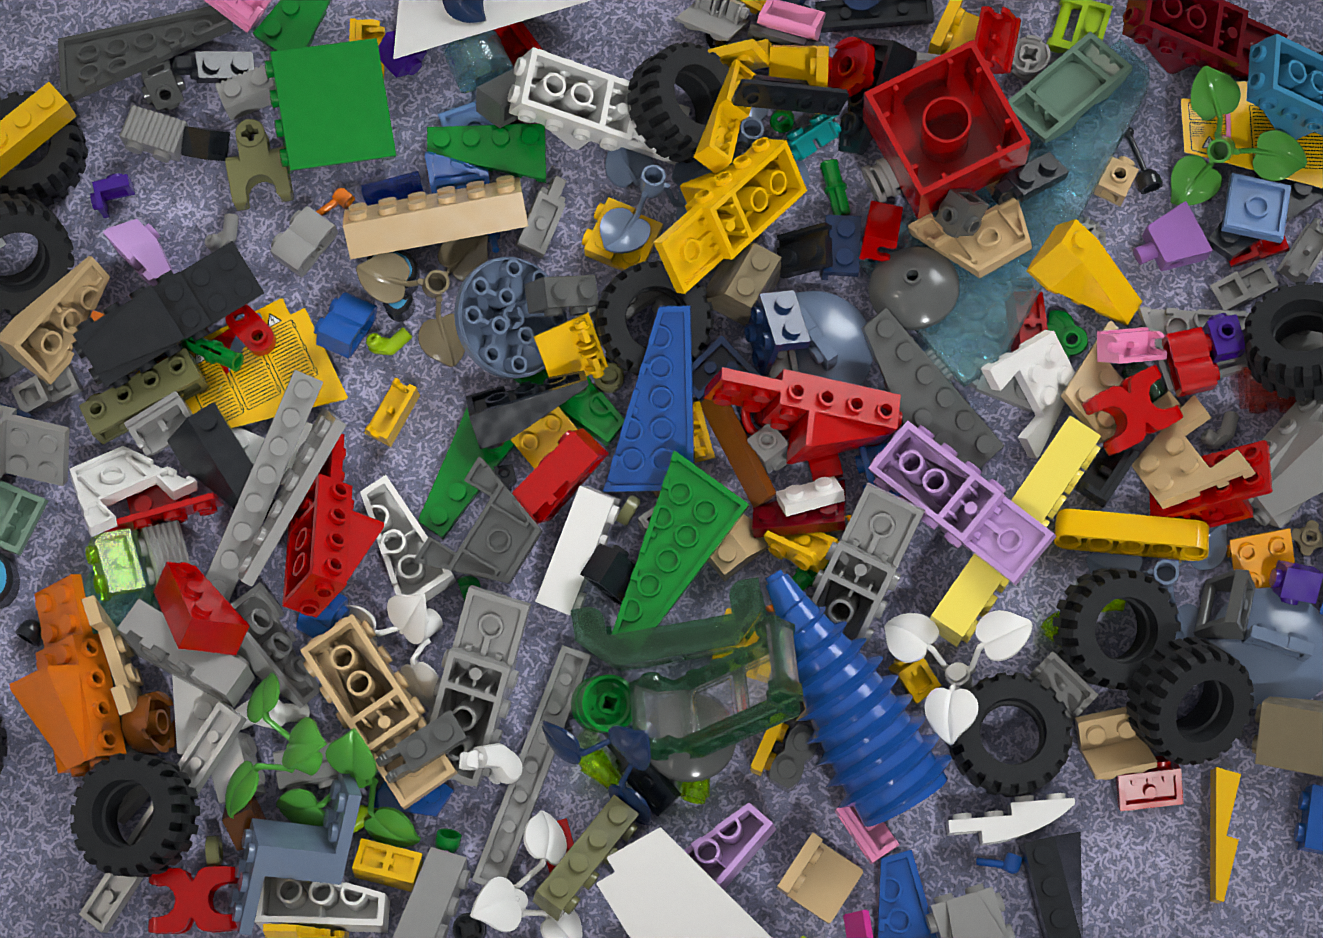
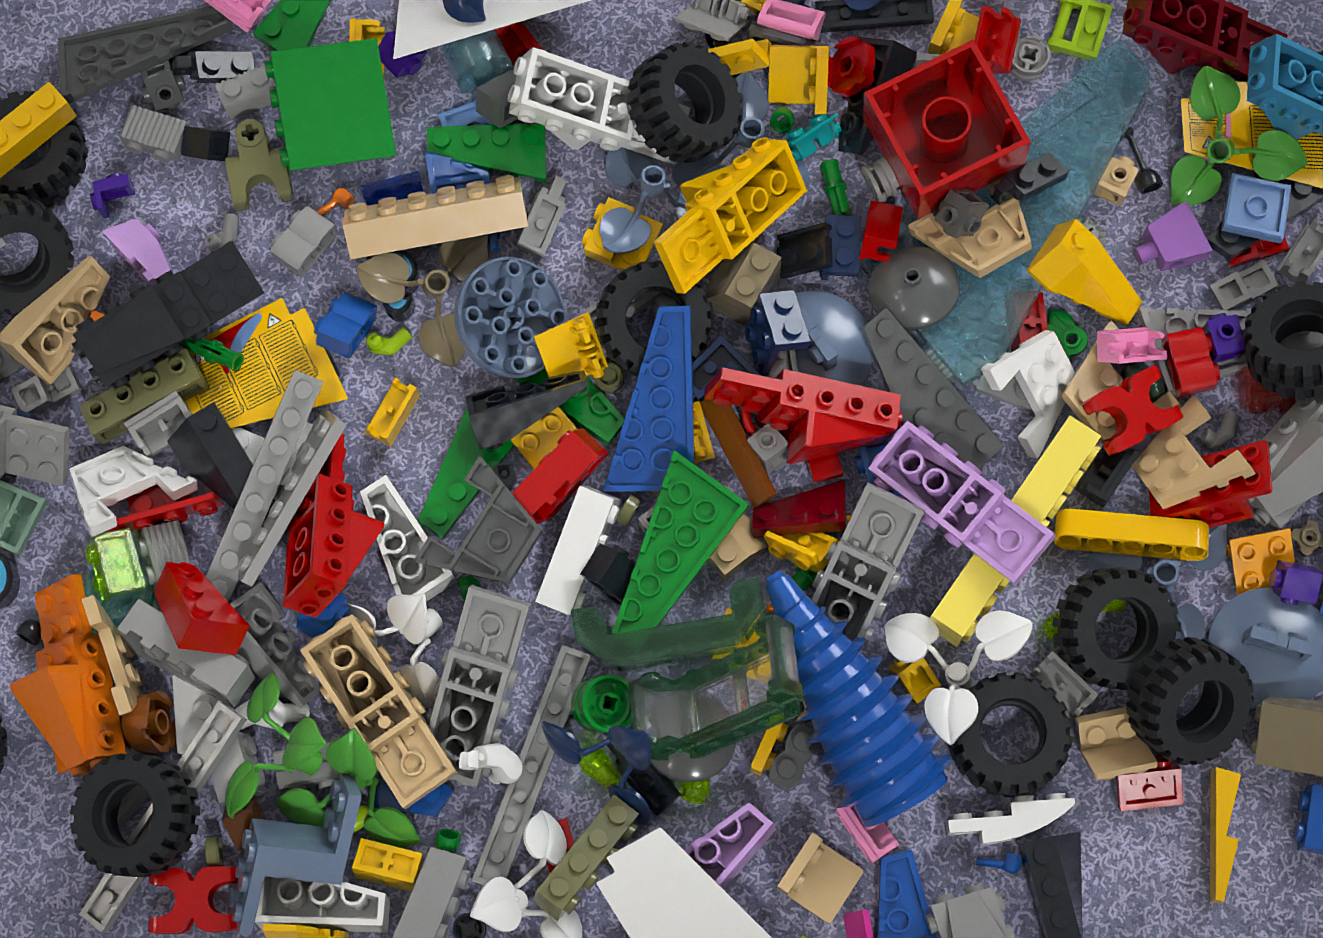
(249, 328): red plate -> none
(424, 746): dark grey hinge -> none
(562, 295): dark grey brick -> none
(722, 129): yellow slope -> none
(789, 95): black bracket -> none
(810, 496): white plate -> none
(1069, 88): sand green slope -> none
(1237, 616): dark grey tile -> none

